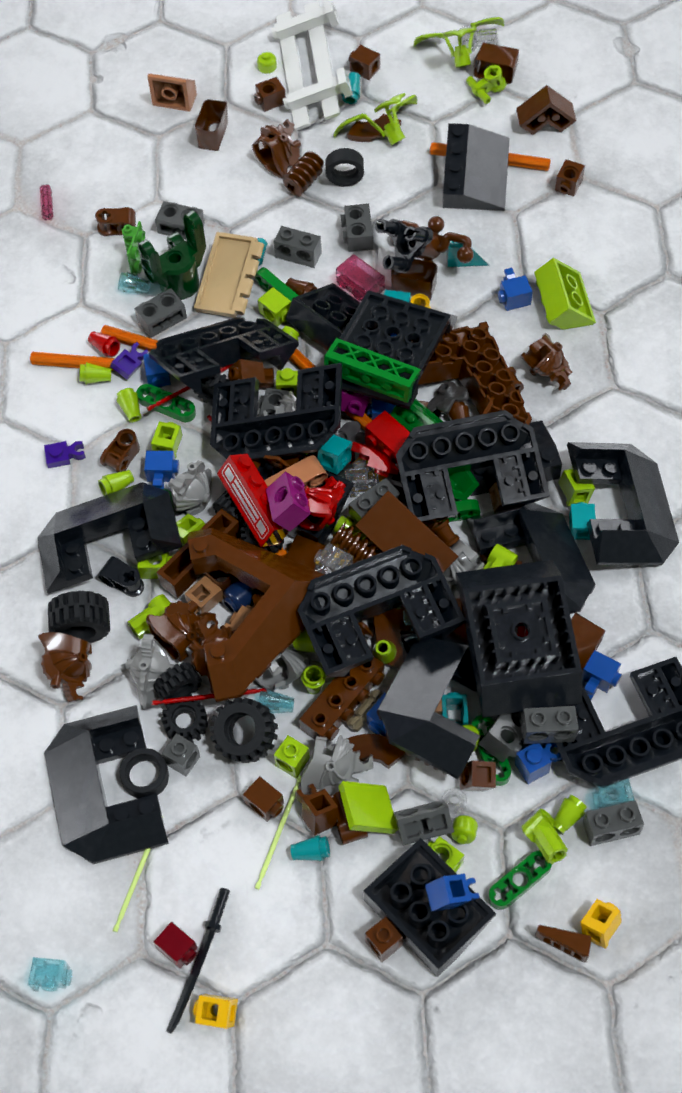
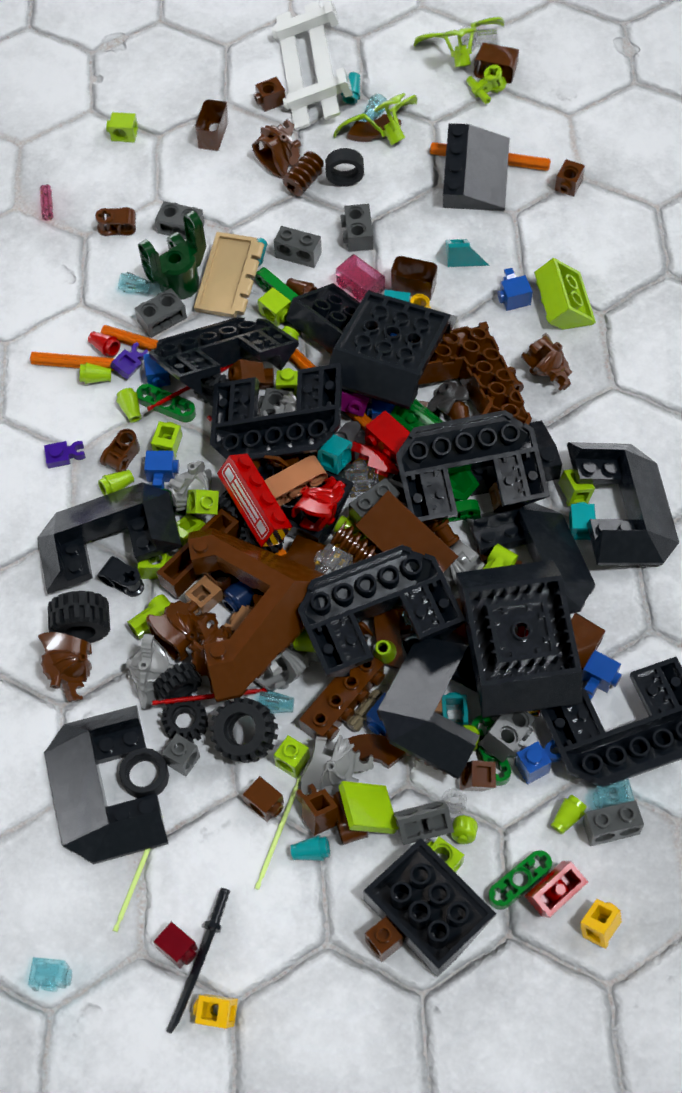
(122, 127): none -> lime brick
(132, 237): bright green hinge -> none
(172, 92): nougat slope -> none
(202, 502): none -> lime brick
(266, 62): lime piece -> none
(288, 501): magenta brick -> none
(313, 679): lime cone -> none
(364, 62): reddish brown brick -> none
(368, 374): green fence -> none
(373, 102): none -> clear light blue cone
(420, 242): wheel -> none
(450, 892): blue brick -> none
(542, 831): lime piece -> none
(546, 108): reddish brown brick -> none
(549, 725): dark grey brick -> none
(556, 888): none -> brick
(569, 942): reddish brown slope -> none

